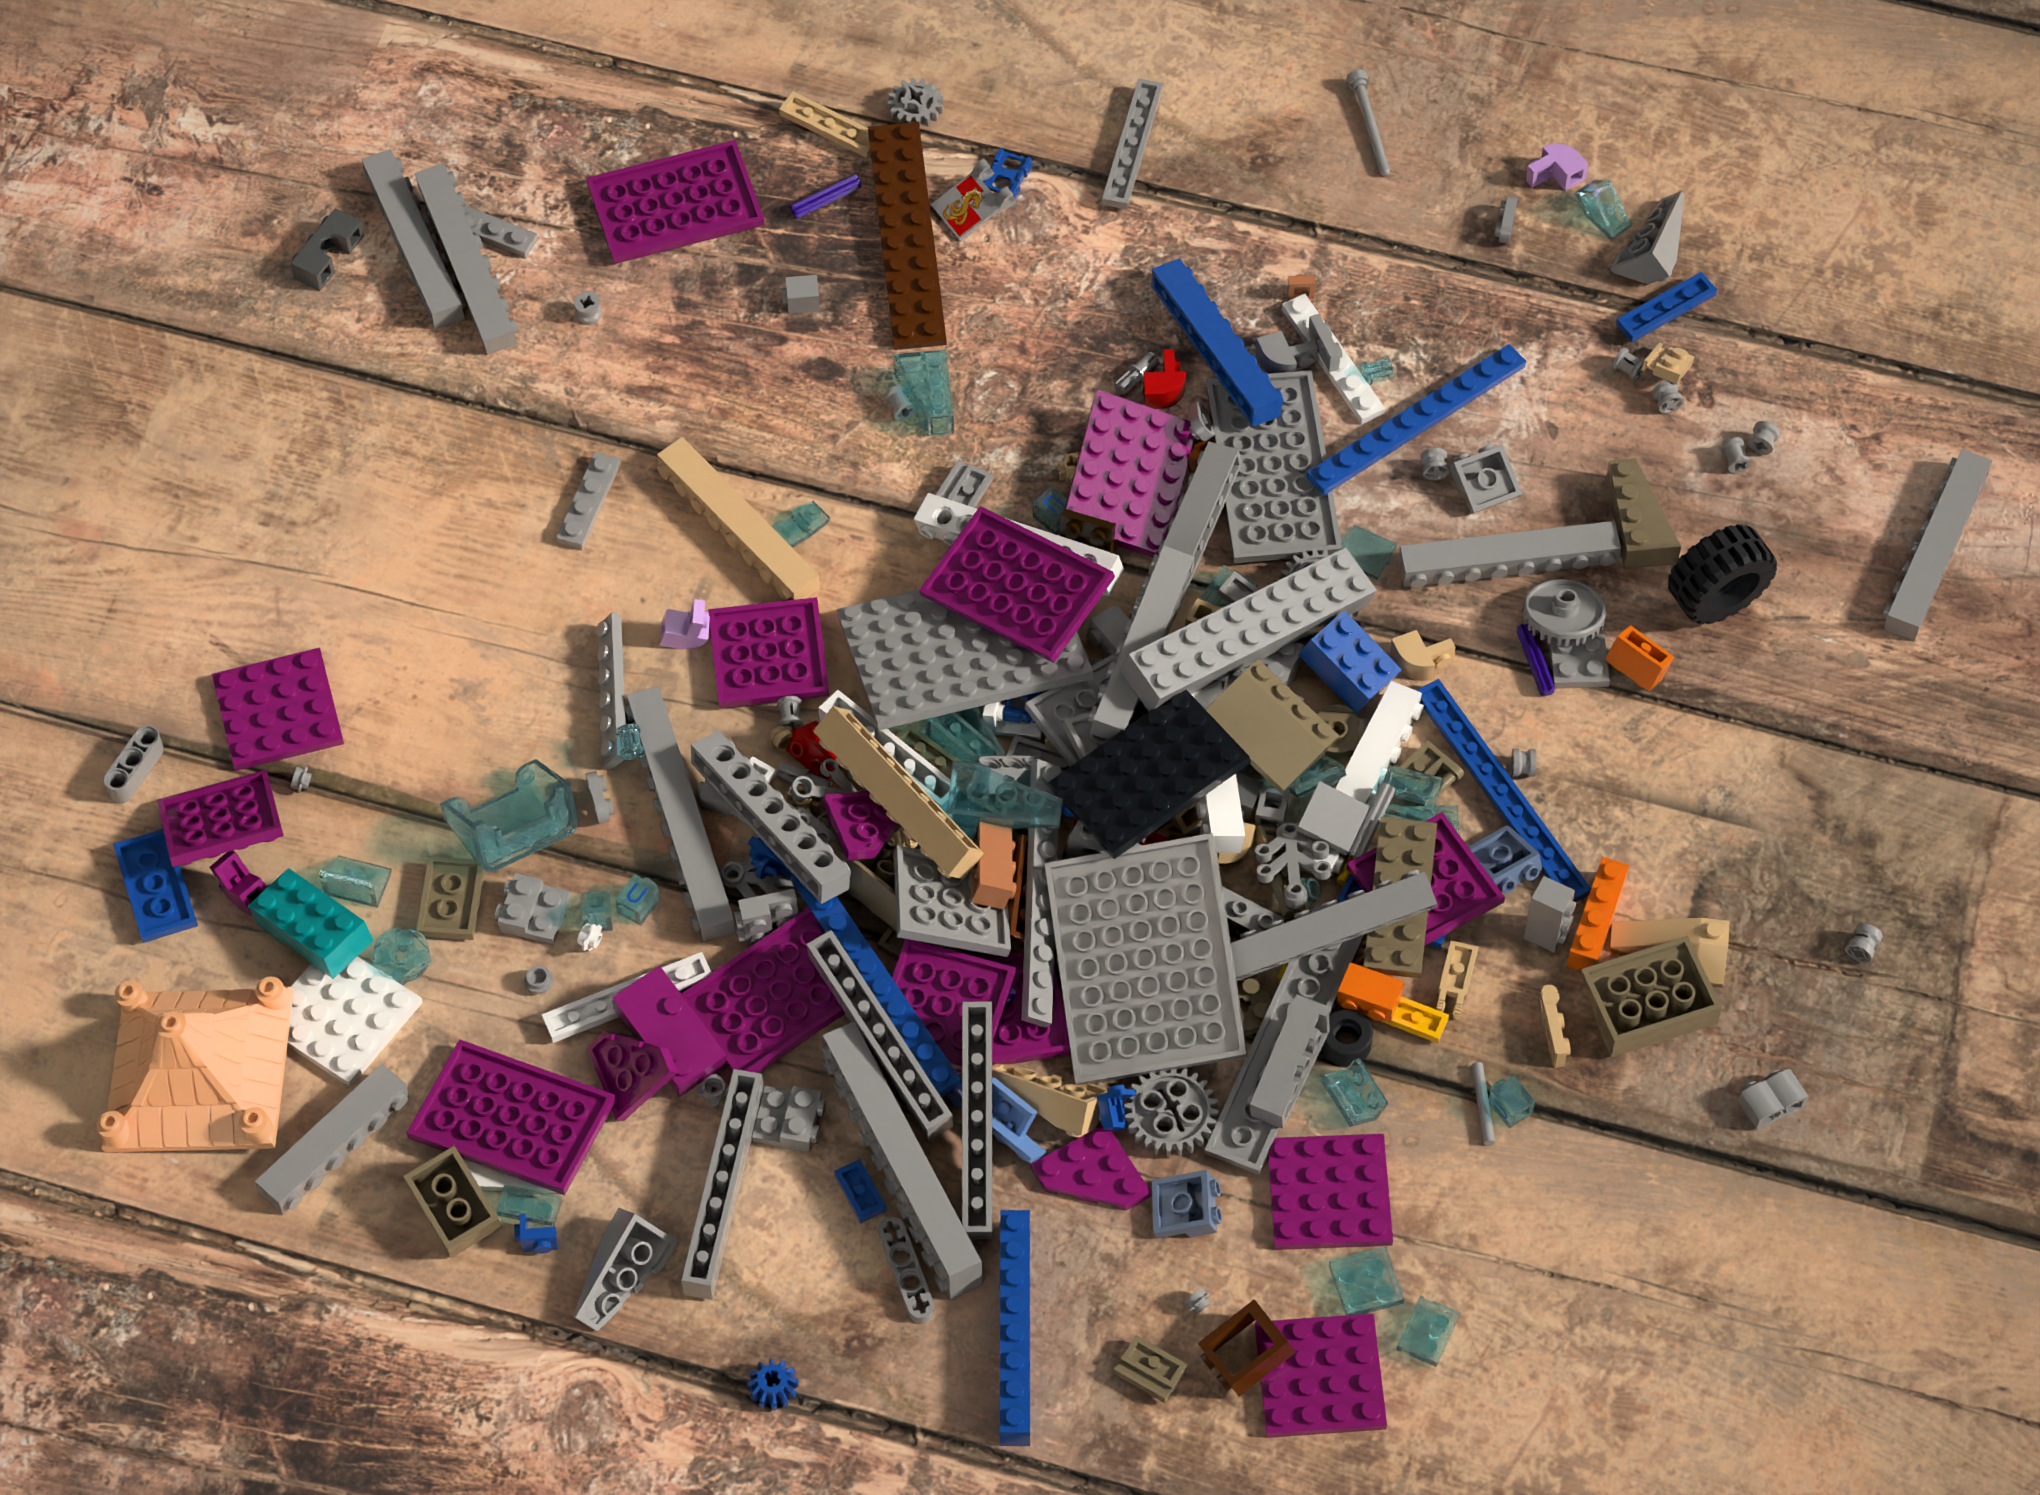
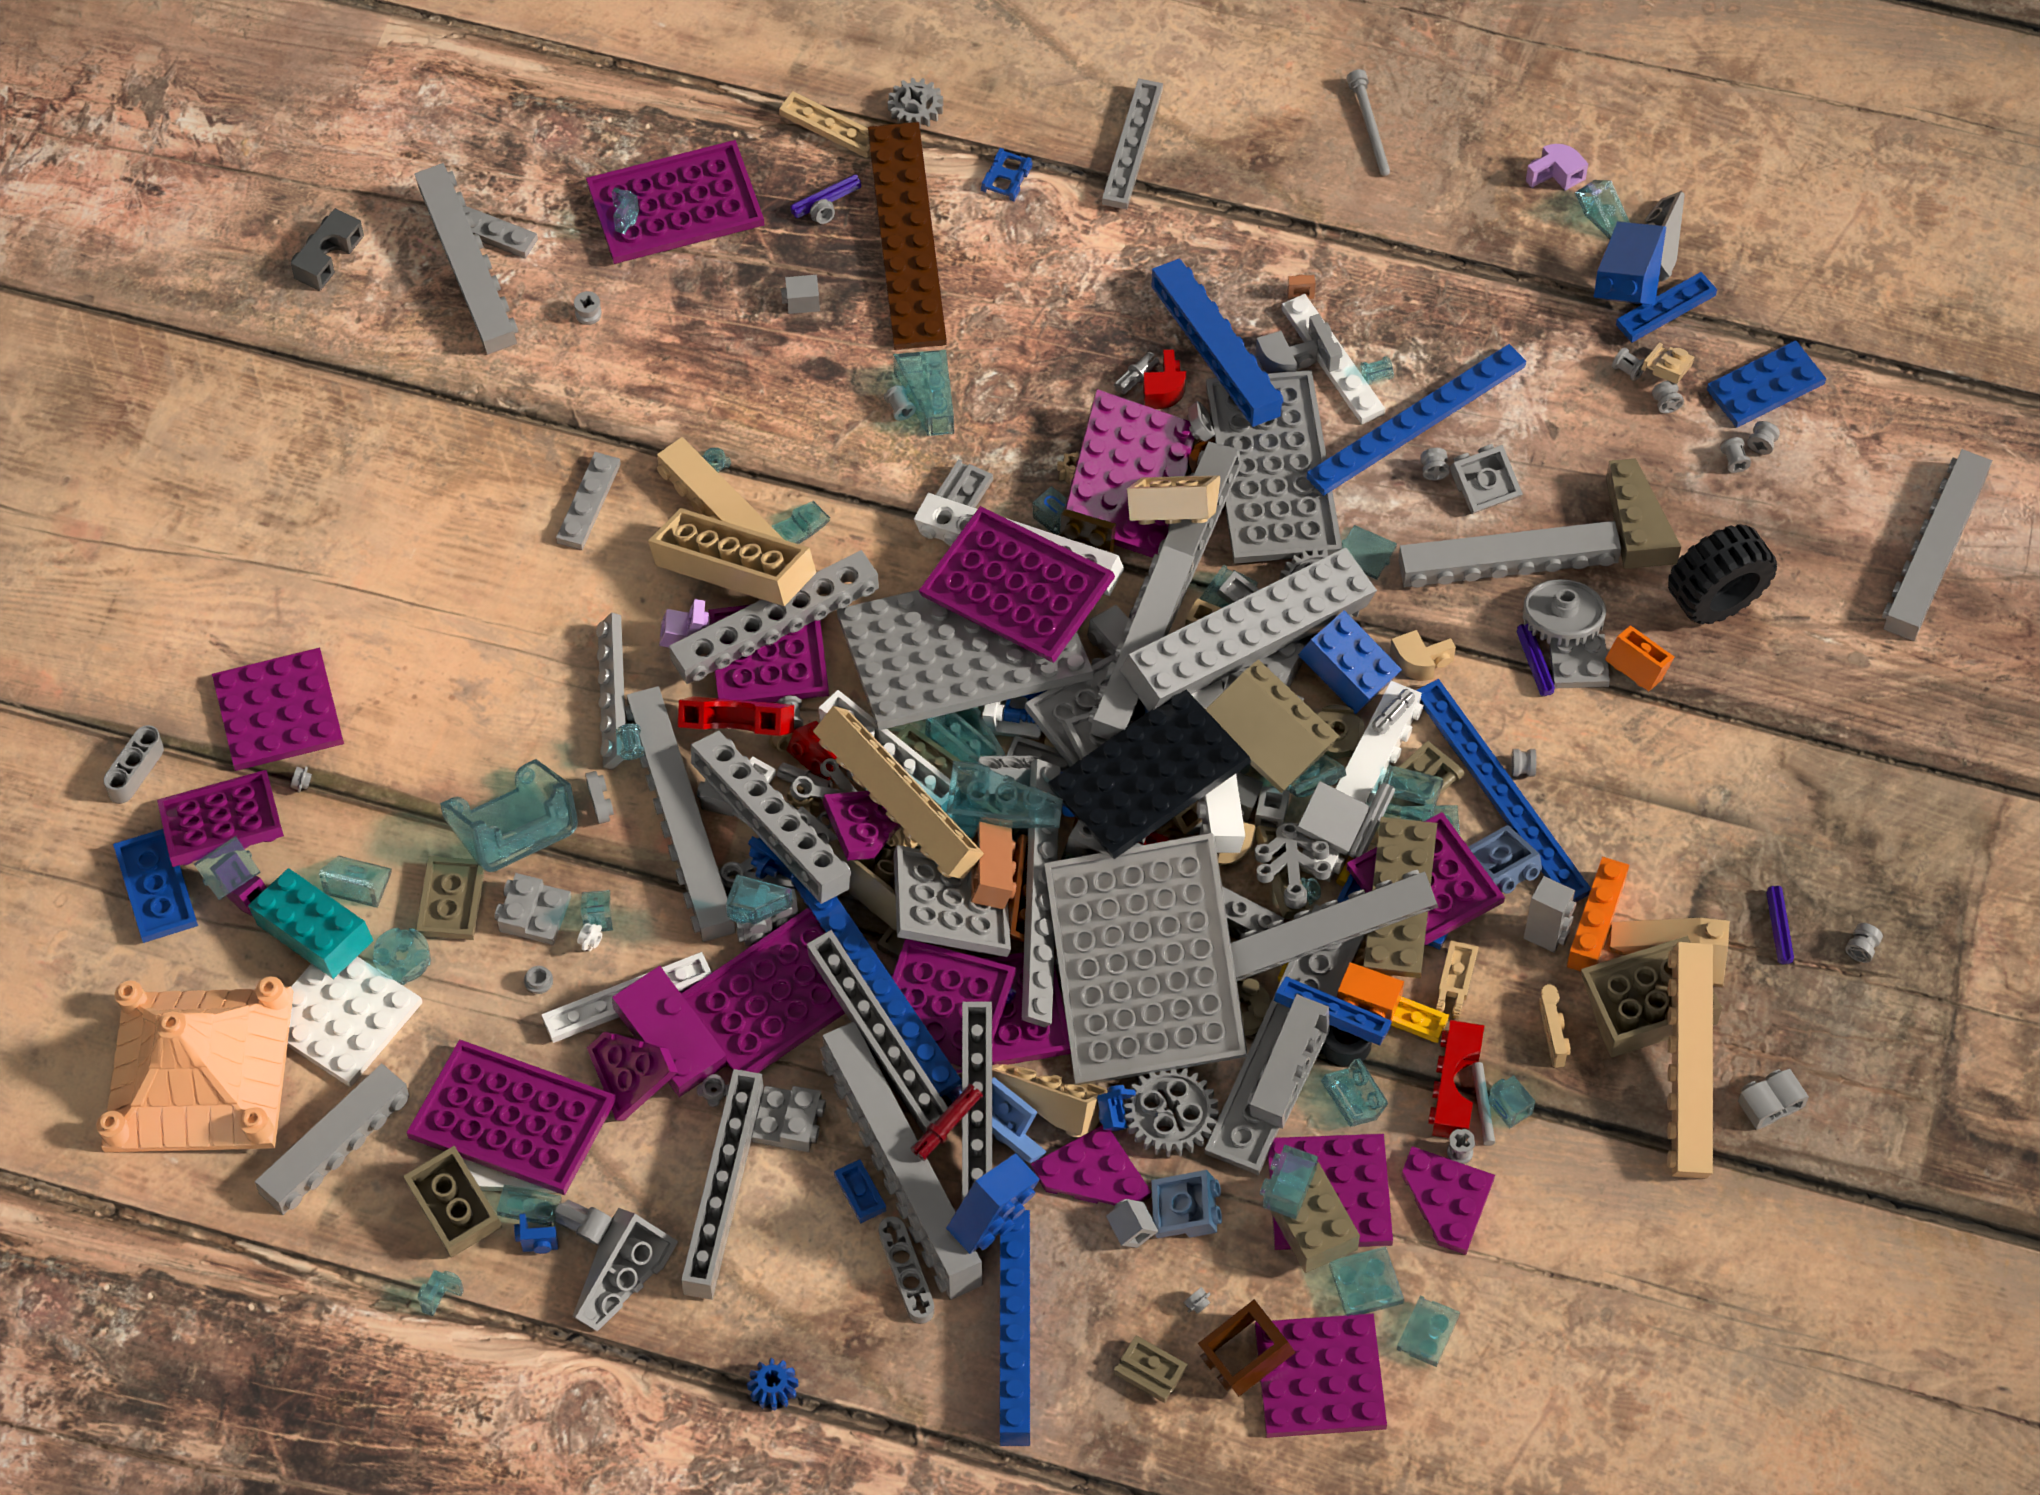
(227, 868): none -> clear light blue piece
(413, 238): light grey brick -> none
(432, 1292): none -> clear light blue bracket
(587, 1223): none -> light grey piece
(627, 209): none -> clear light blue bracket
(637, 899): clear light blue brick -> none
(718, 455): none -> clear light blue plate
(732, 556): none -> tan brick
(736, 714): none -> red arch
(756, 900): none -> clear light blue slope
(759, 617): none -> light grey brick
(822, 211): none -> light grey plate
(938, 1131): none -> dark red pin
(971, 202): flag -> none
(993, 1204): none -> blue brick
(1131, 1223): none -> light grey brick
(1173, 499): none -> tan slope
(1289, 1182): none -> clear light blue brick
(1321, 1228): none -> dark tan brick
(1341, 1013): none -> blue plate
(1393, 711): none -> light grey axle
(1448, 1196): none -> magenta plate
(1462, 1049): none -> red arch
(1463, 1148): none -> light grey bush
(1504, 228): light grey plate -> none
(1631, 264): none -> blue slope
(1691, 1060): none -> tan brick
(1766, 384): none -> blue plate
(1780, 925): none -> dark purple axle

